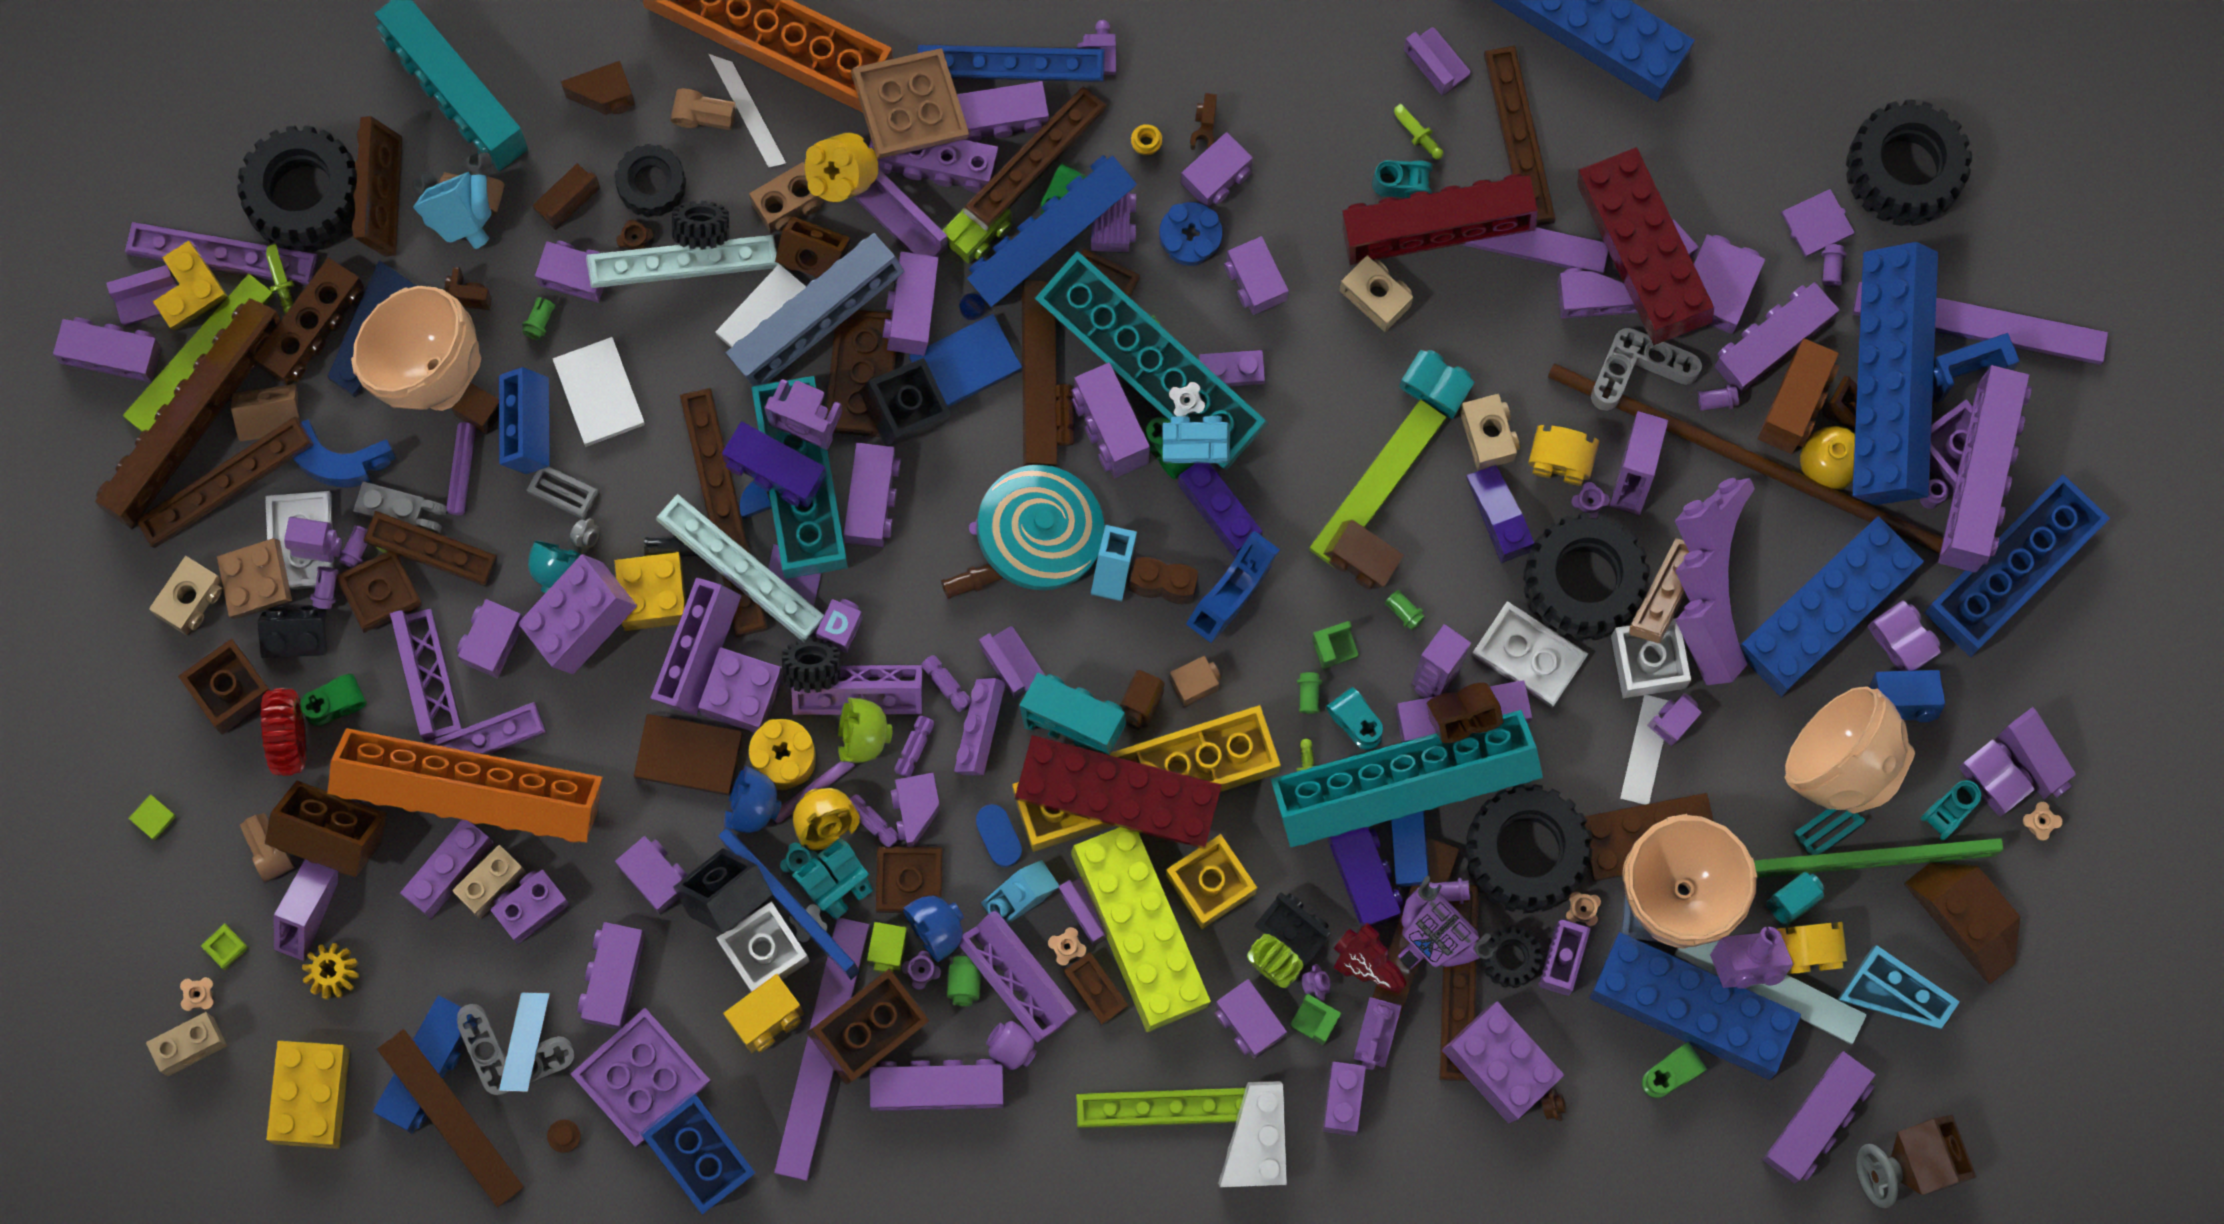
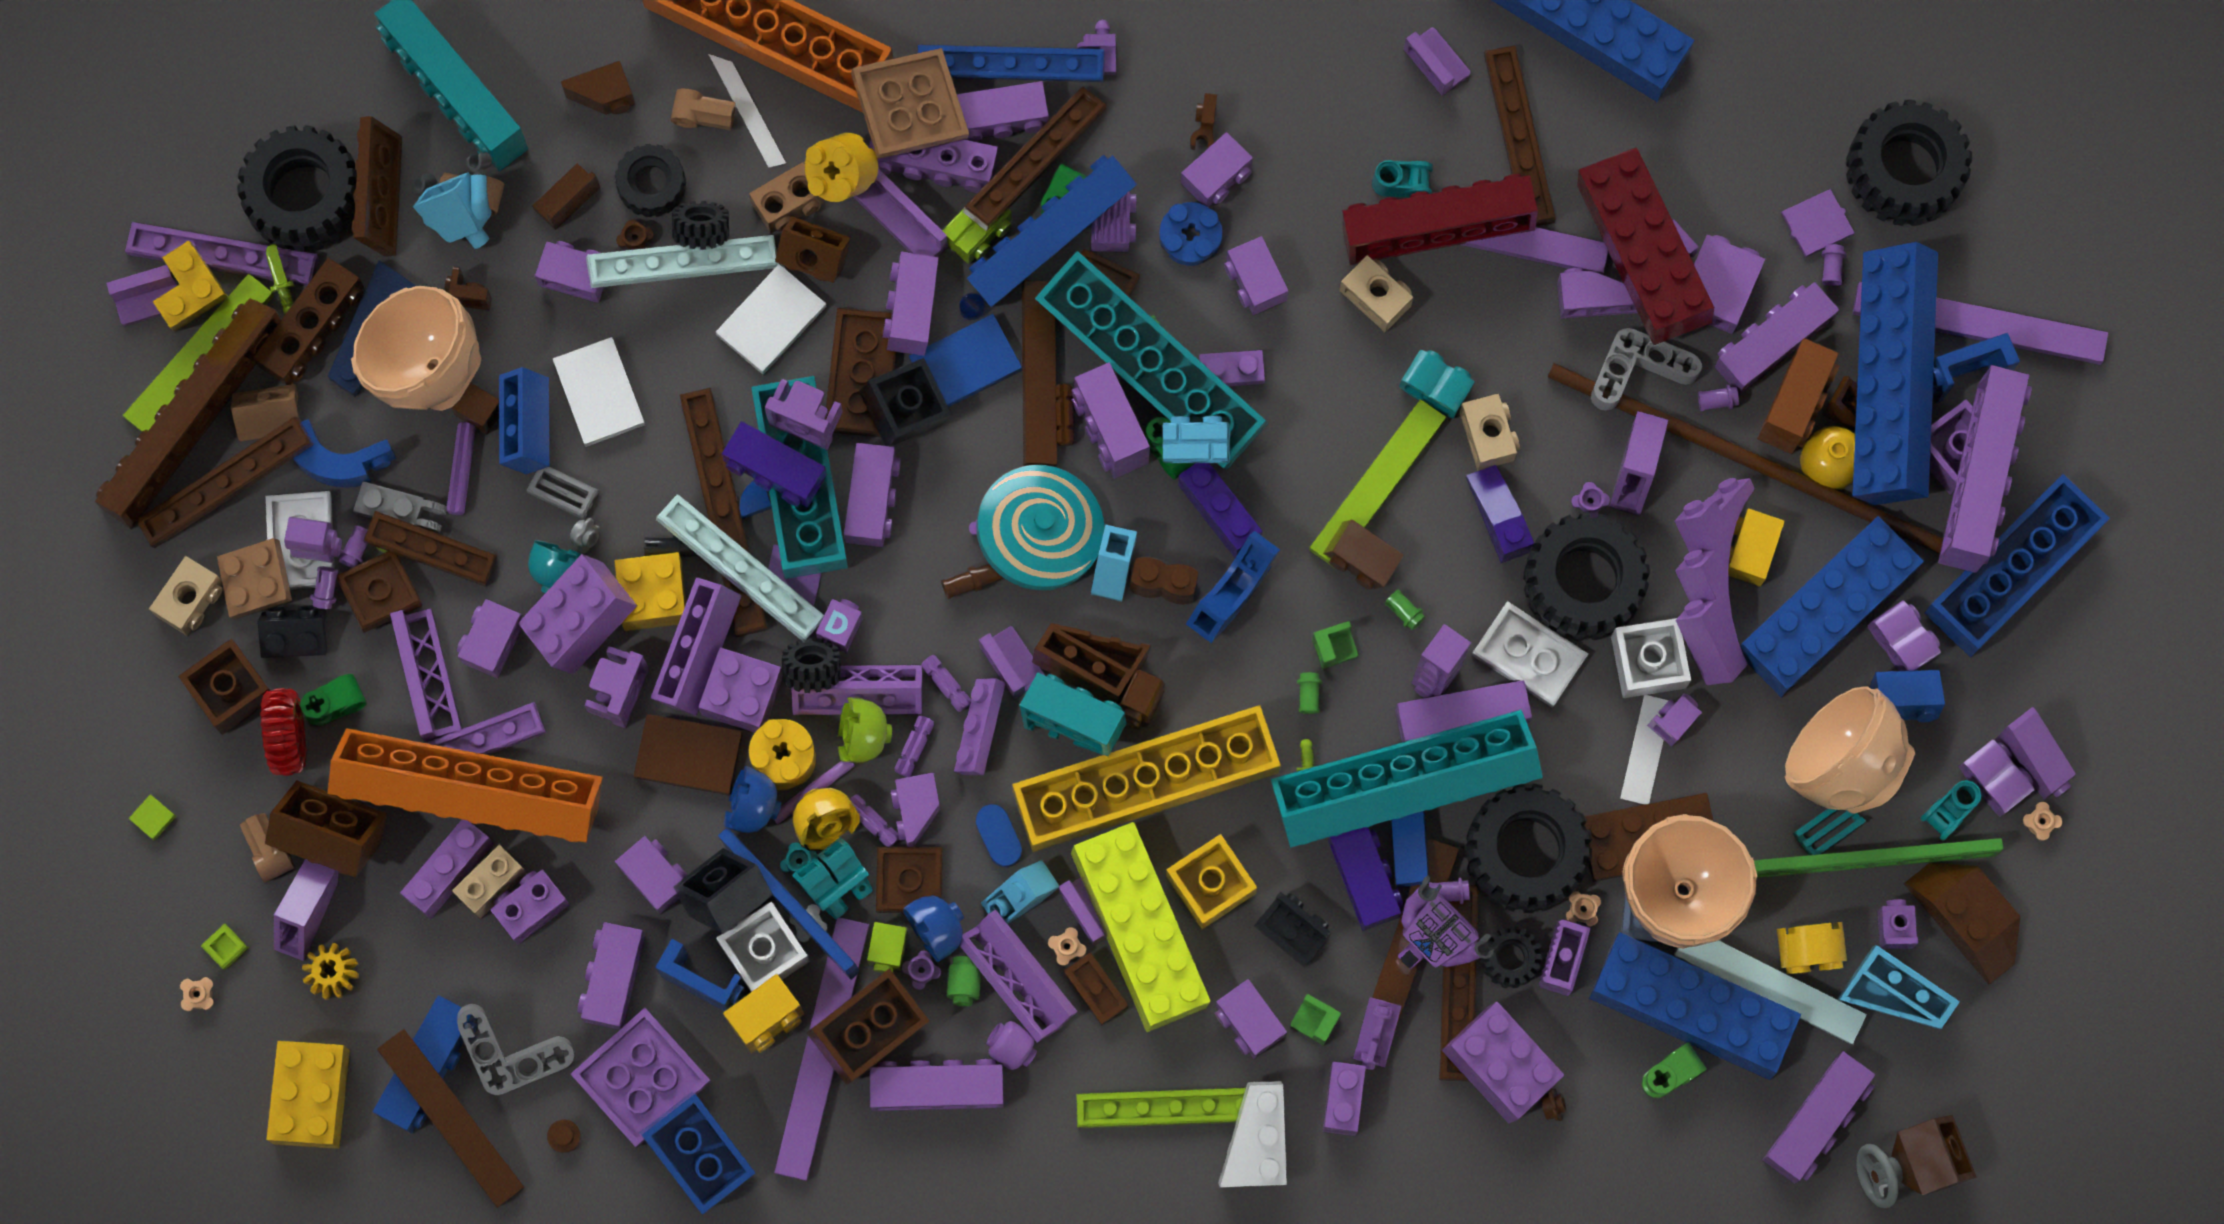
(107, 349): medium lavender brick -> none
(186, 1044): tan brick -> none
(524, 1042): sticker -> none
(538, 319): bright green pin -> none
(617, 685): none -> medium lavender panel
(671, 969): none -> blue panel
(815, 311): sand blue brick -> none
(1090, 661): none -> reddish brown wedge
(1118, 792): dark red plate -> none
(1146, 131): yellow plate -> none
(1179, 395): white plate -> none
(1195, 680): medium nougat brick -> none
(1275, 960): lime gear -> none
(1316, 983): medium lavender plate -> none
(1353, 715): teal piece -> none
(1368, 959): dark red rock -> none
(1421, 135): lime piece -> none
(1464, 712): reddish brown brick -> none
(1563, 454): yellow brick -> none
(1662, 598): medium nougat tile -> none
(1751, 959): medium lavender brick -> none
(1754, 546): none -> yellow brick
(1796, 898): teal brick -> none
(1897, 937): none -> medium lavender brick
(1937, 494): medium lavender pin -> none

